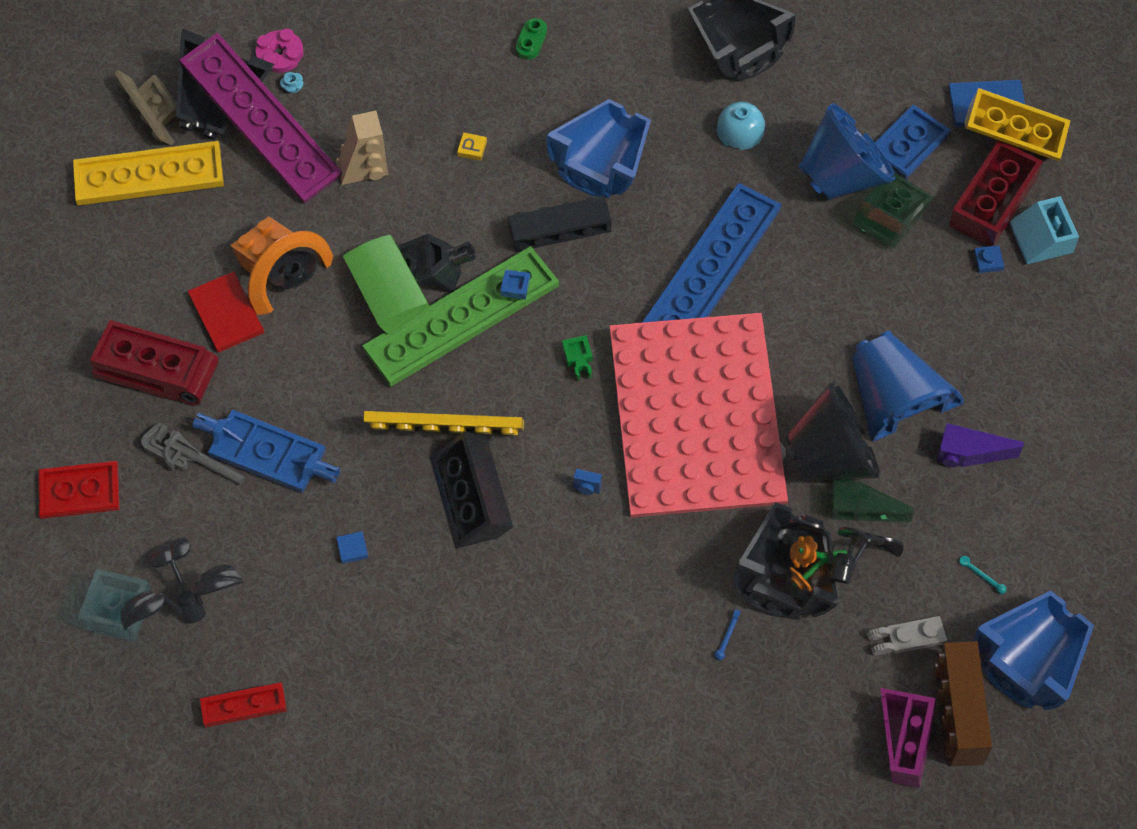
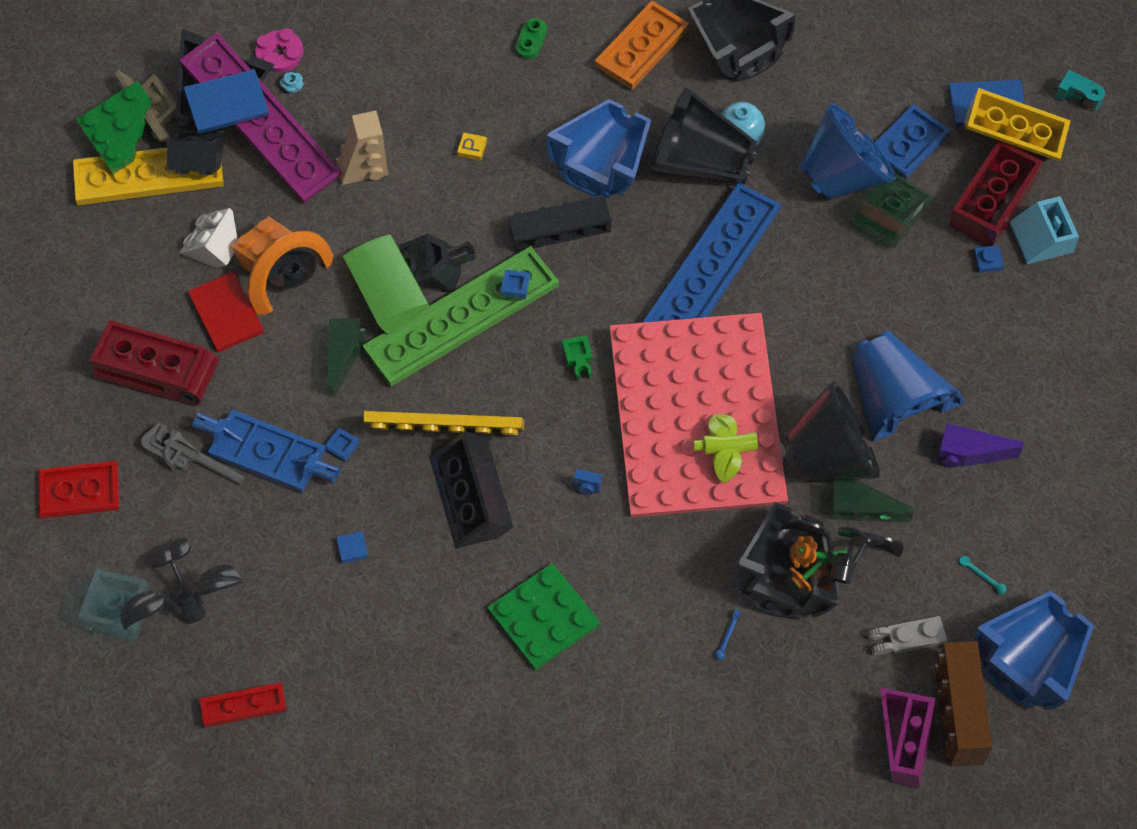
(117, 125): none -> green plate
(195, 152): none -> black slope
(212, 239): none -> white slope
(226, 101): none -> blue tile
(342, 444): none -> blue tile
(344, 349): none -> clear green slope
(544, 616): none -> green plate
(641, 45): none -> orange plate
(703, 143): none -> black cone
(726, 445): none -> lime plant
(1080, 90): none -> teal leg

